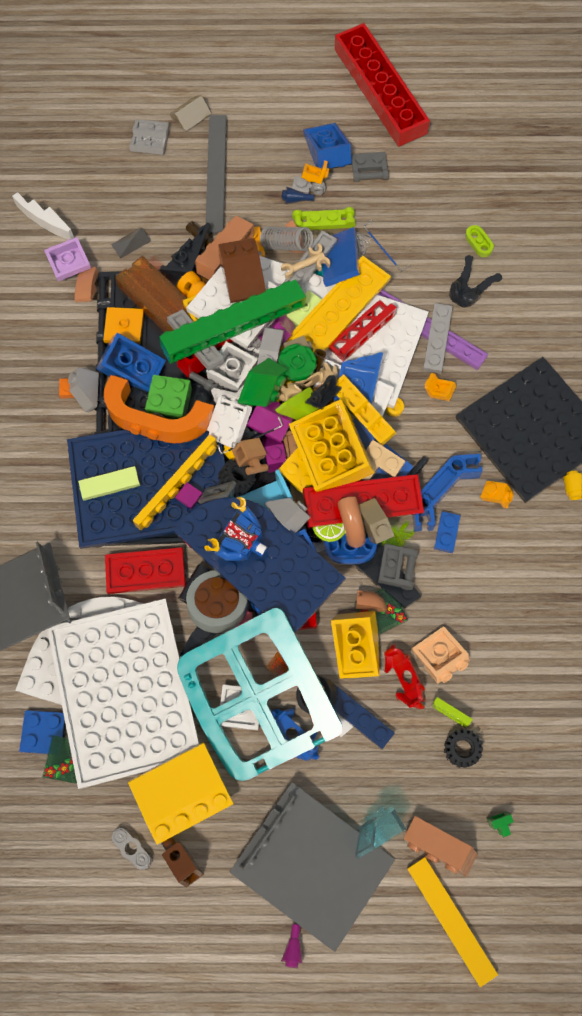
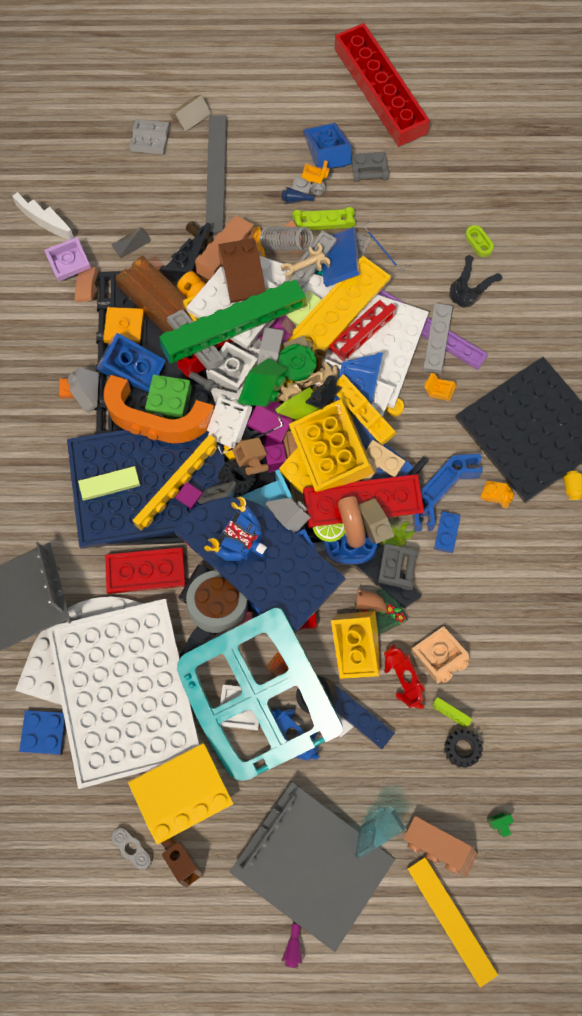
(59, 761): clear green tile -> none

